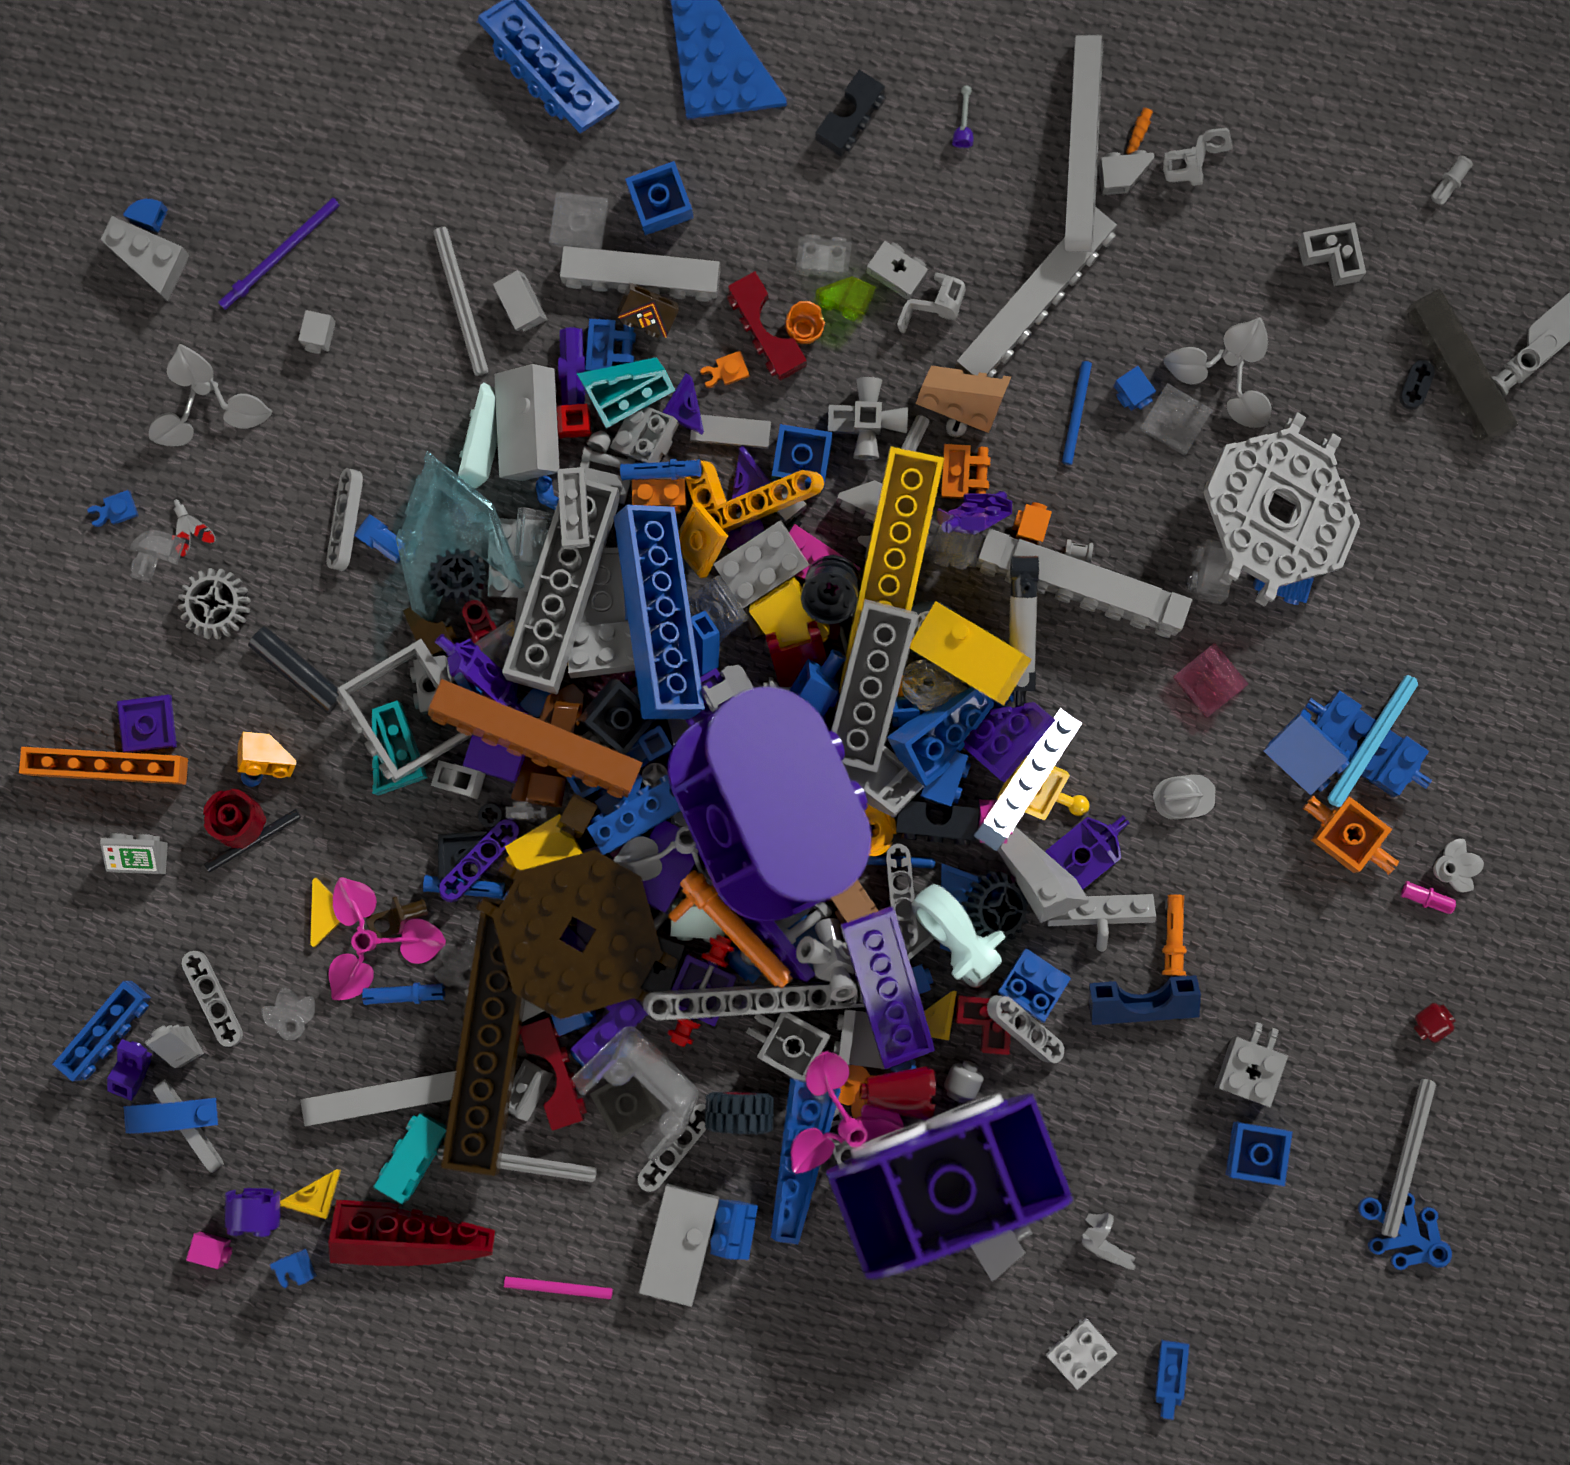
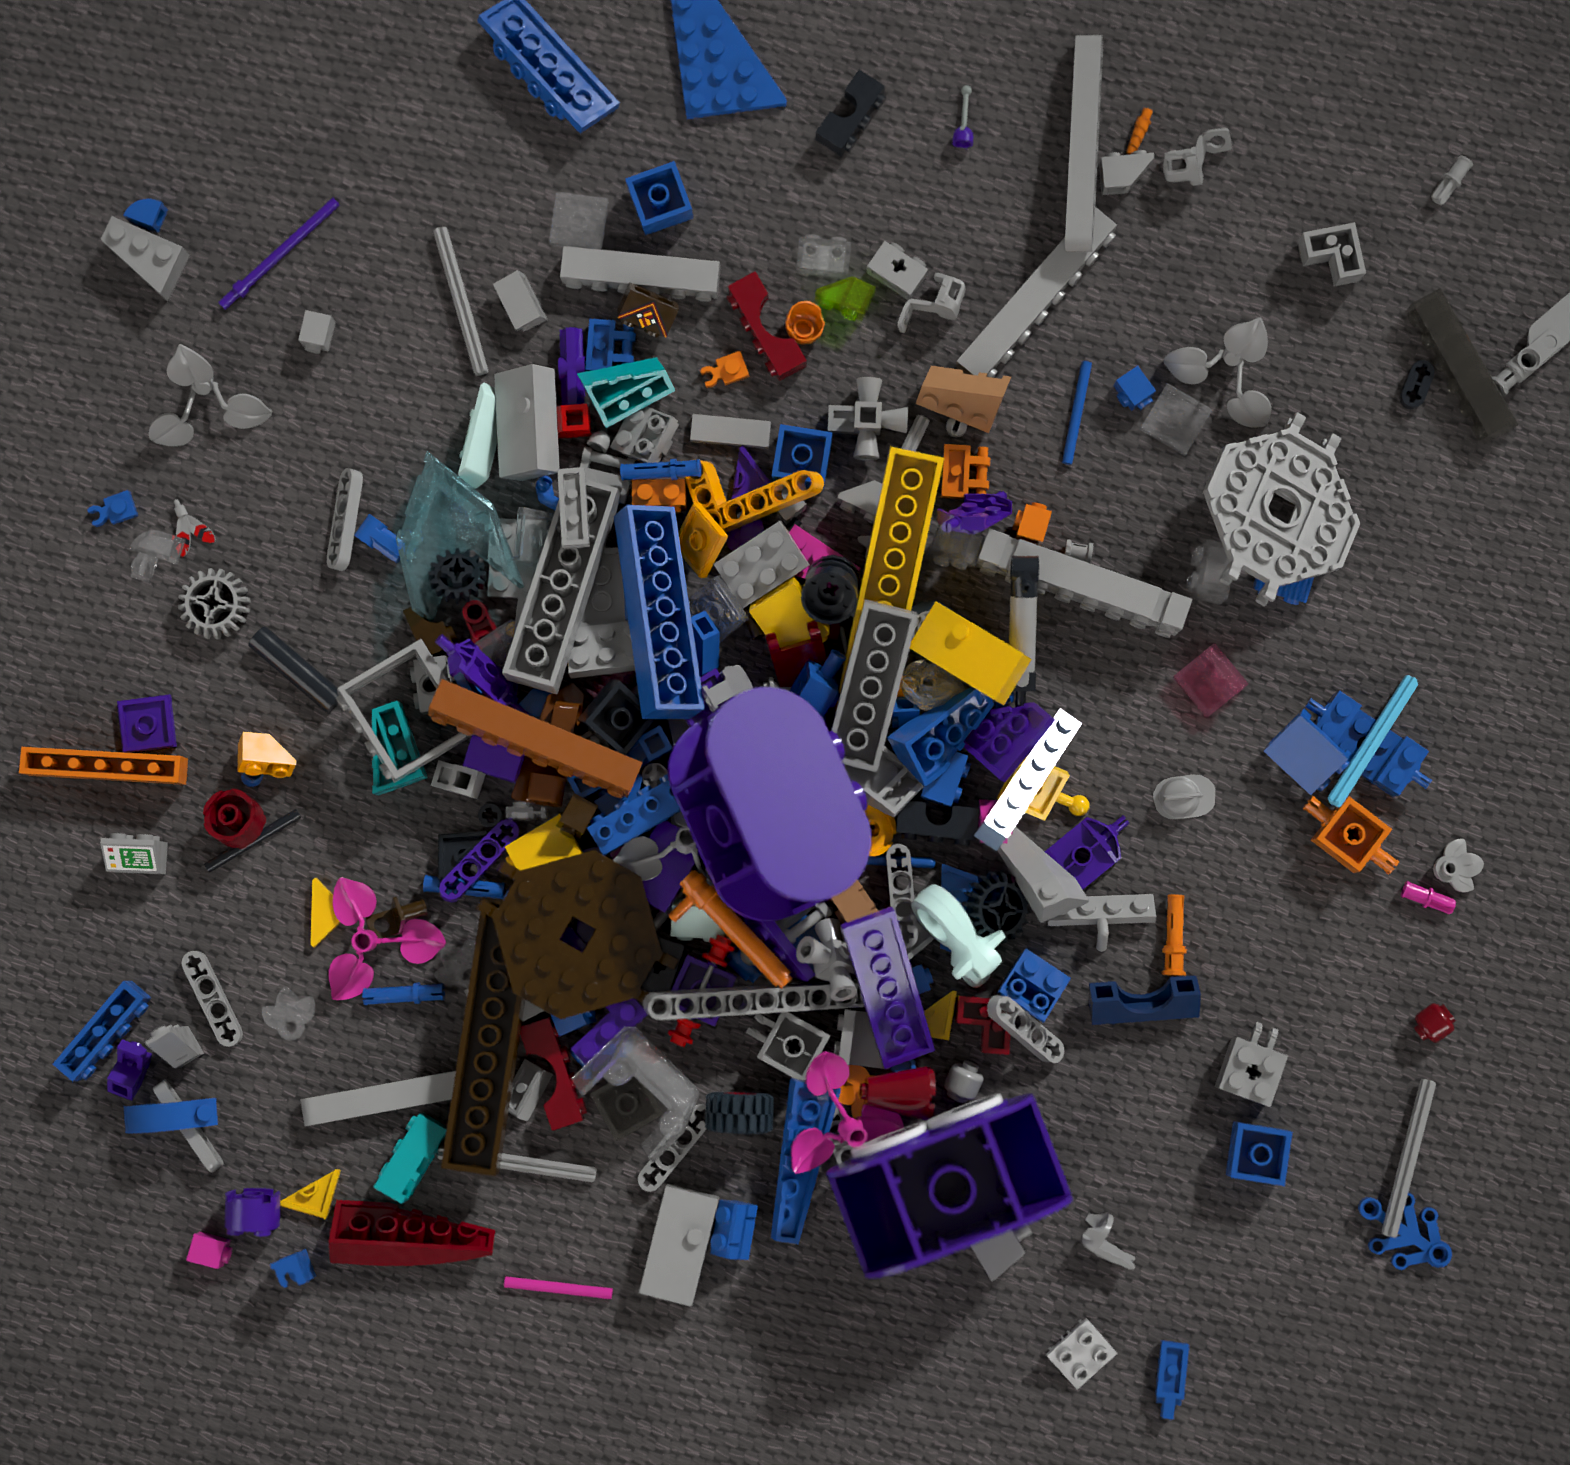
(684, 406): dark purple tile -> none

